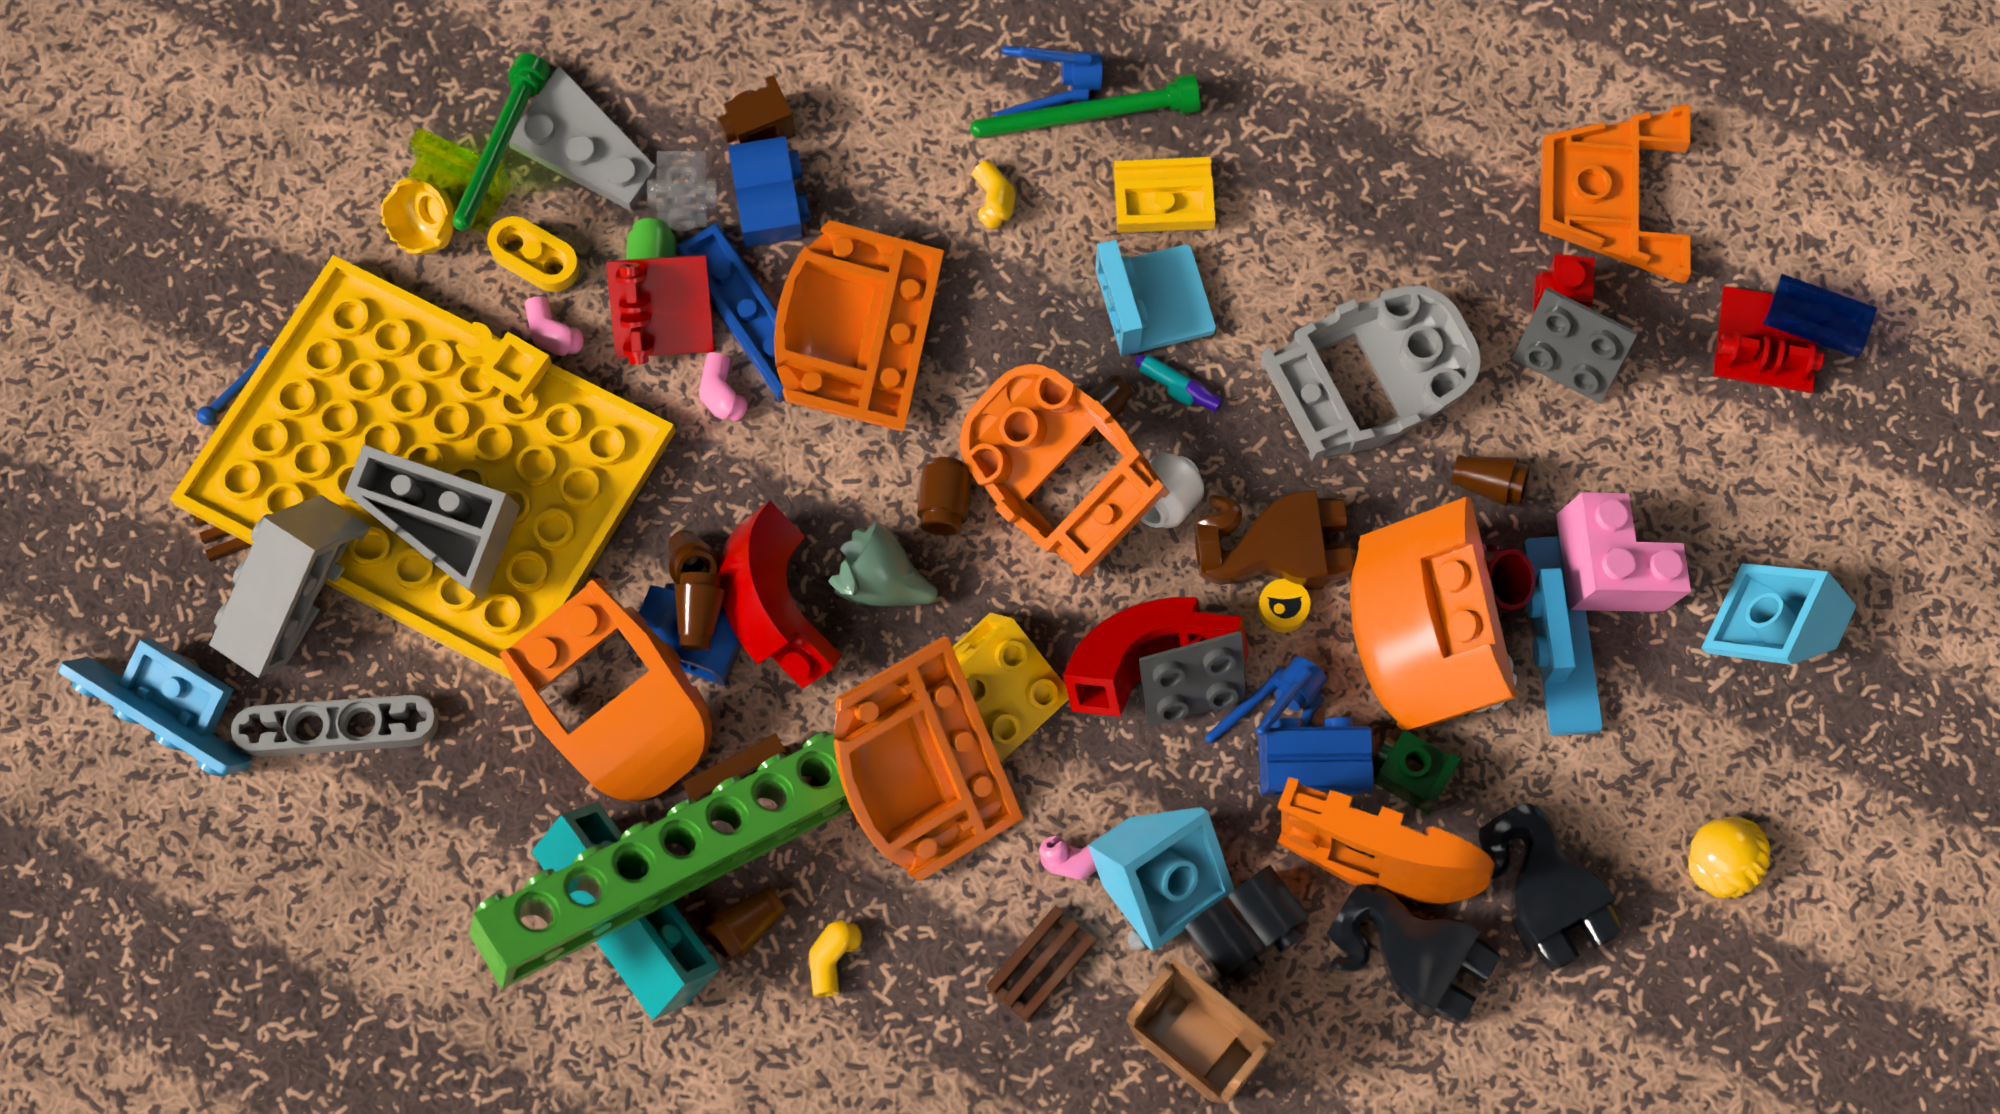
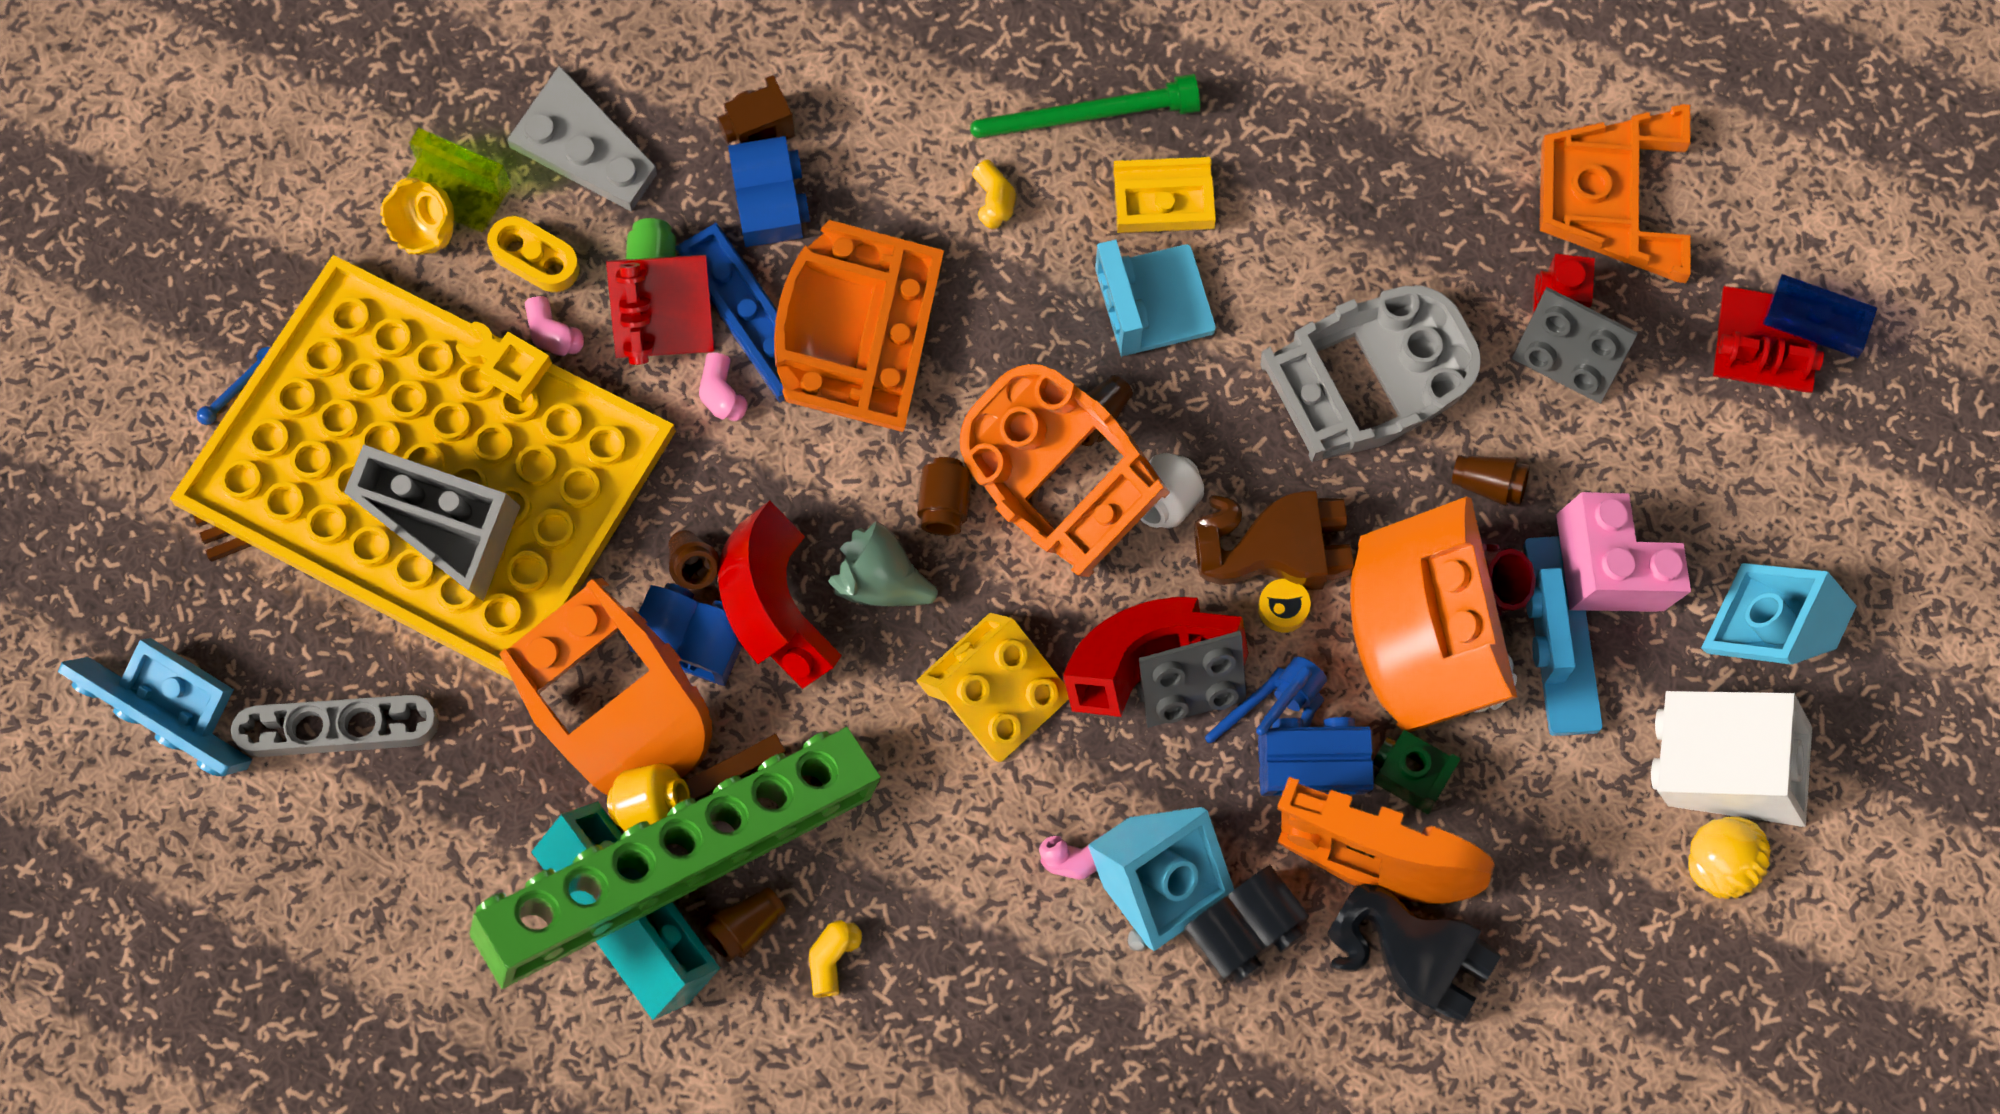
(280, 580): light grey wedge -> none
(526, 78): green piece -> none
(645, 795): none -> yellow head
(682, 189): clear brick -> none
(698, 609): reddish brown cone -> none
(921, 763): orange slope -> none
(1070, 929): reddish brown tile -> none
(1078, 69): blue plant -> none
(1179, 385): teal piece -> none
(1198, 1033): medium nougat piece -> none
(1549, 889): black hips -> none
(1734, 754): none -> white slope

